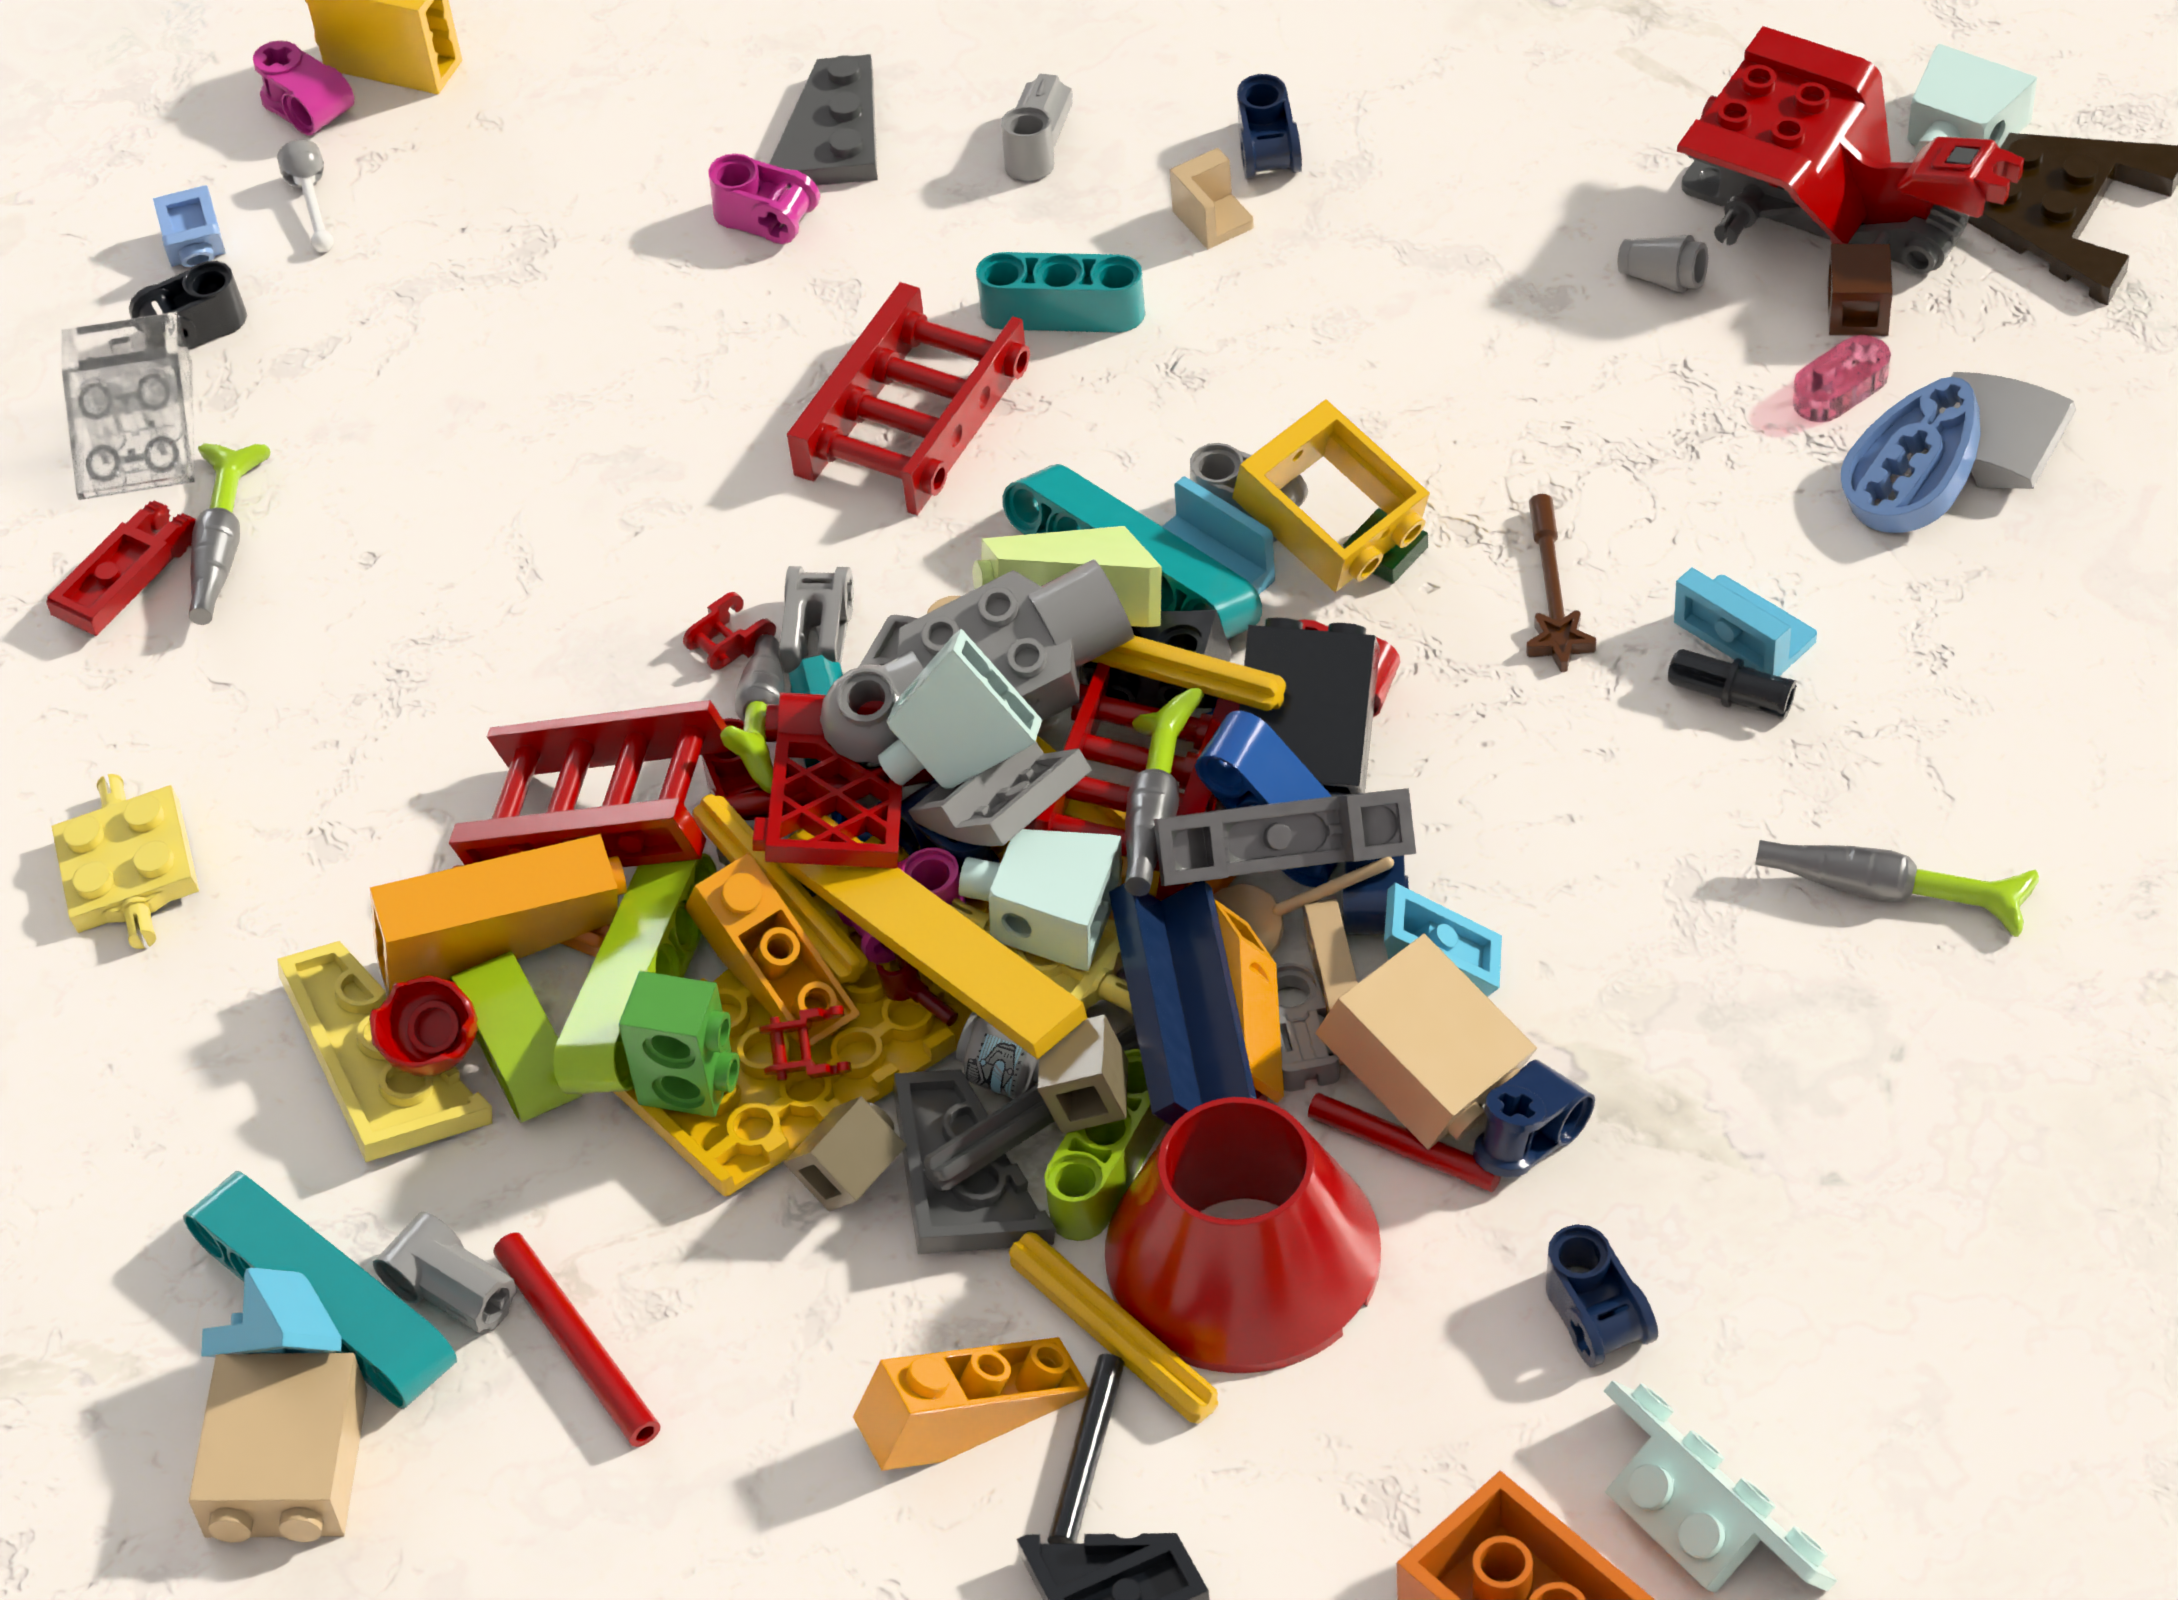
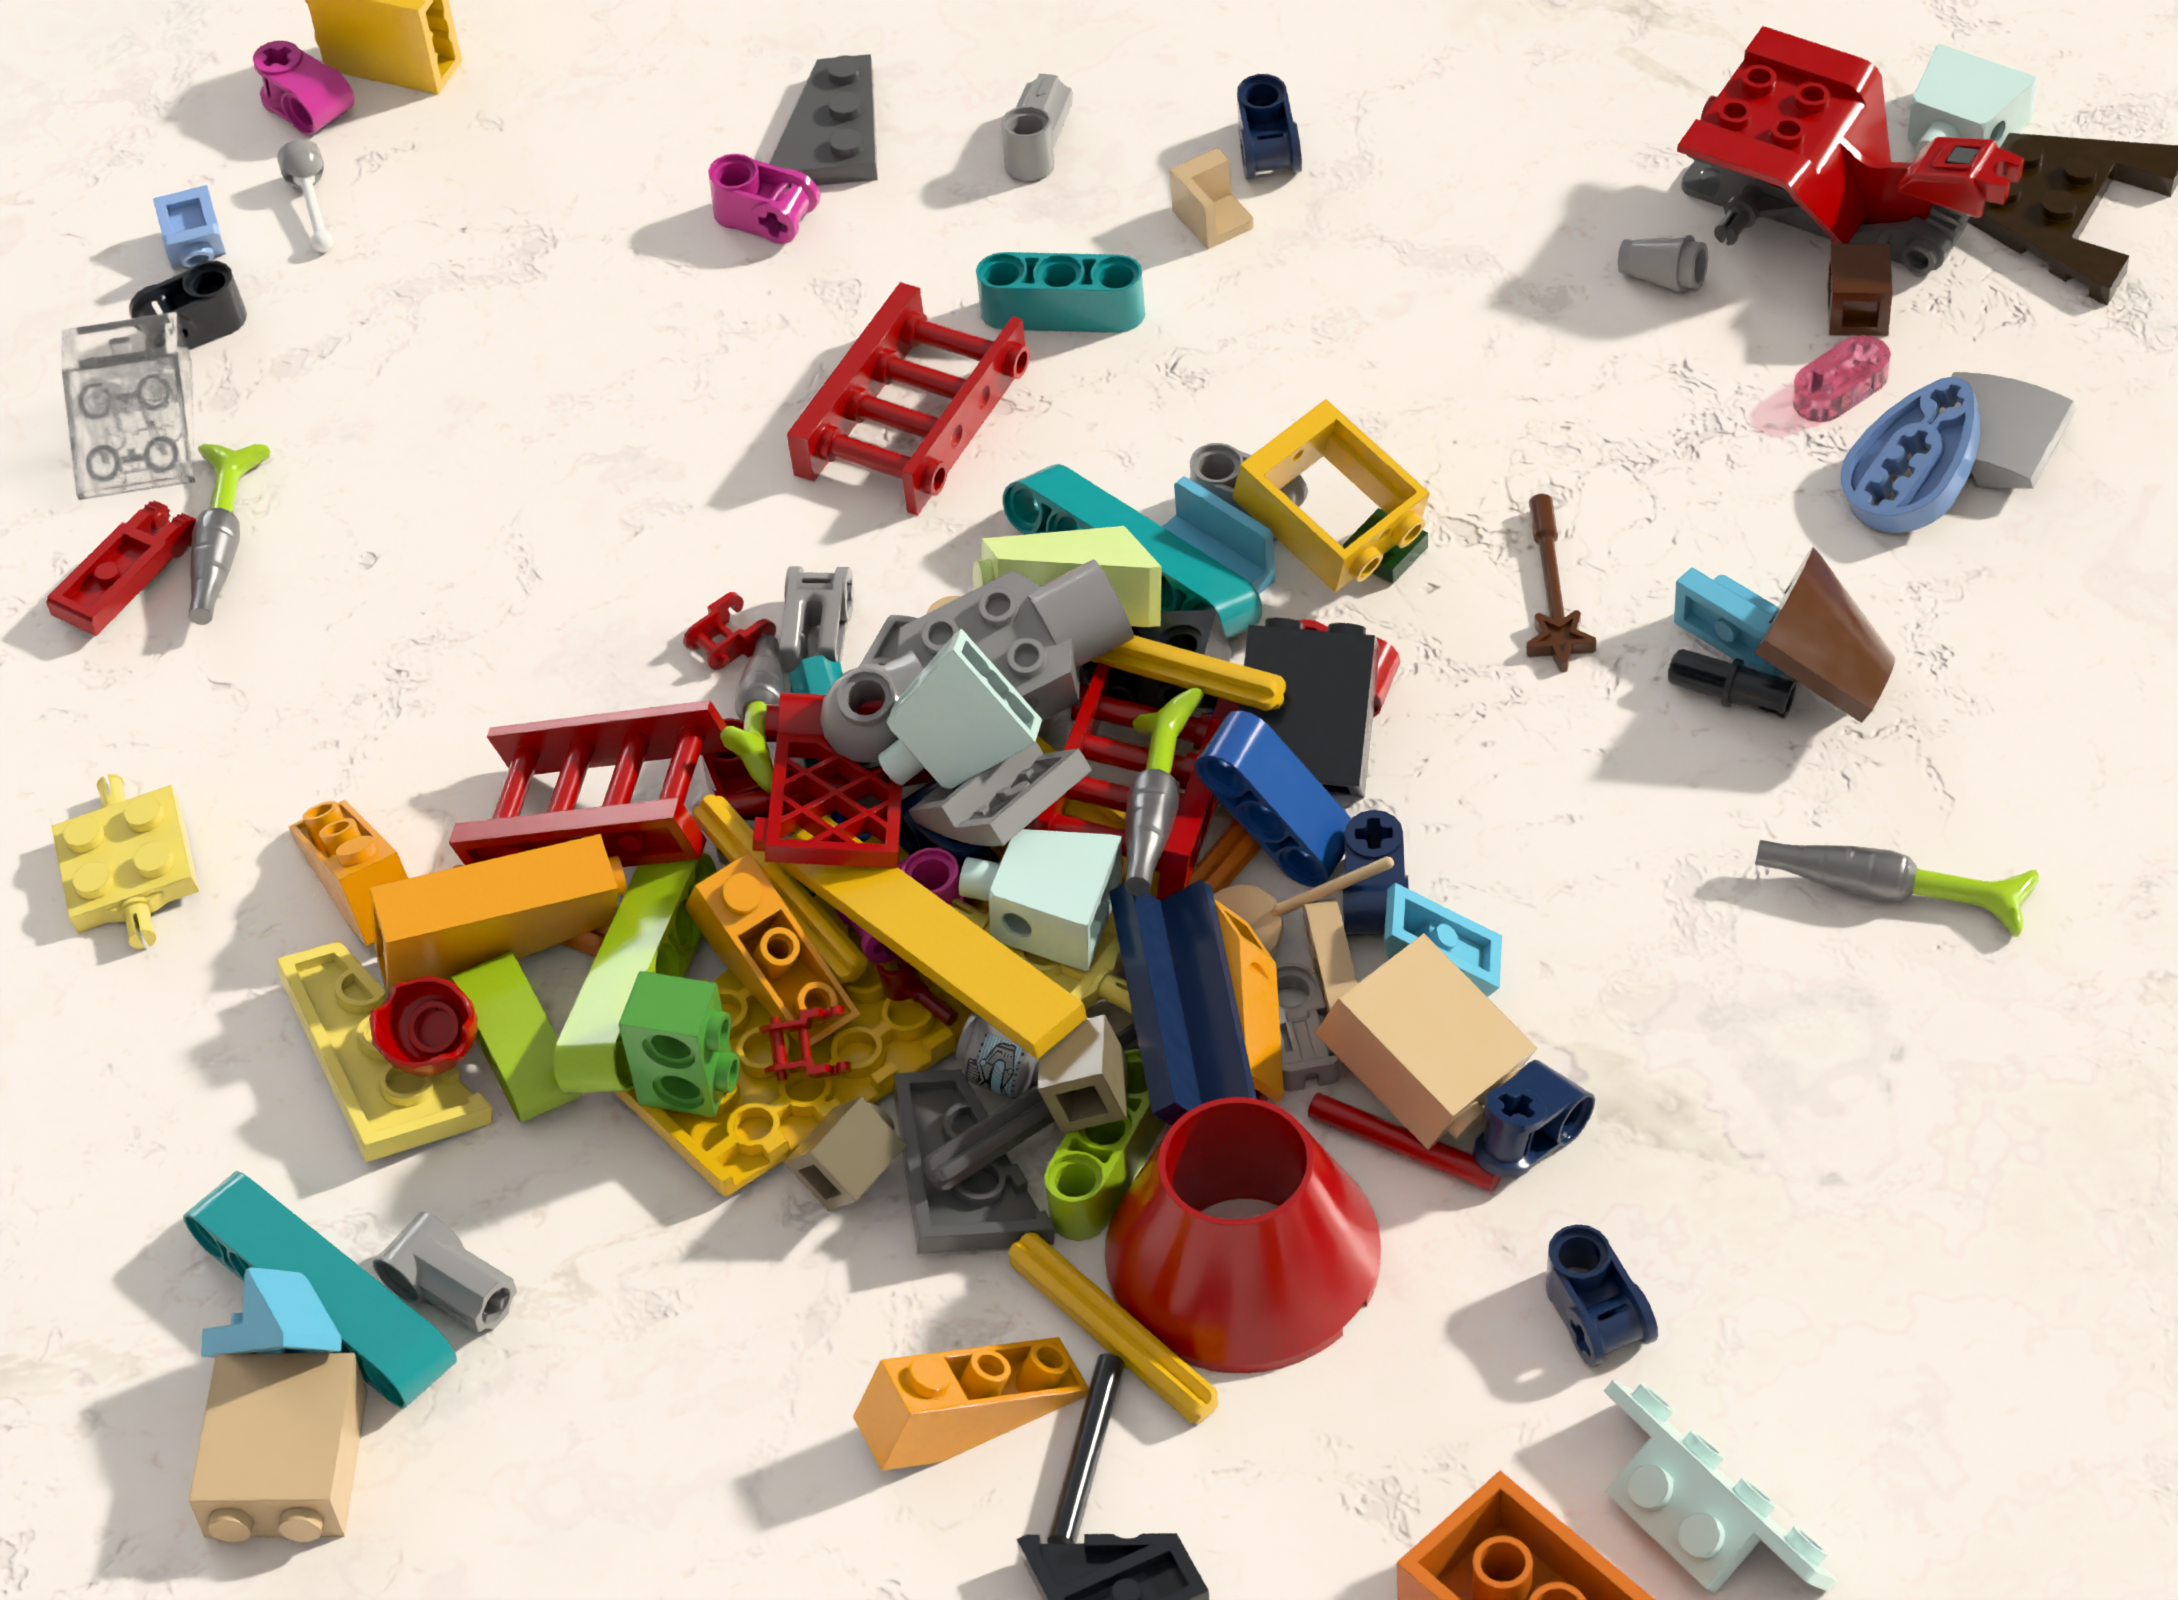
(347, 860): none -> light orange slope
(577, 1340): red piece -> none
(1284, 836): flat silver slope -> none
(1827, 641): none -> reddish brown slope

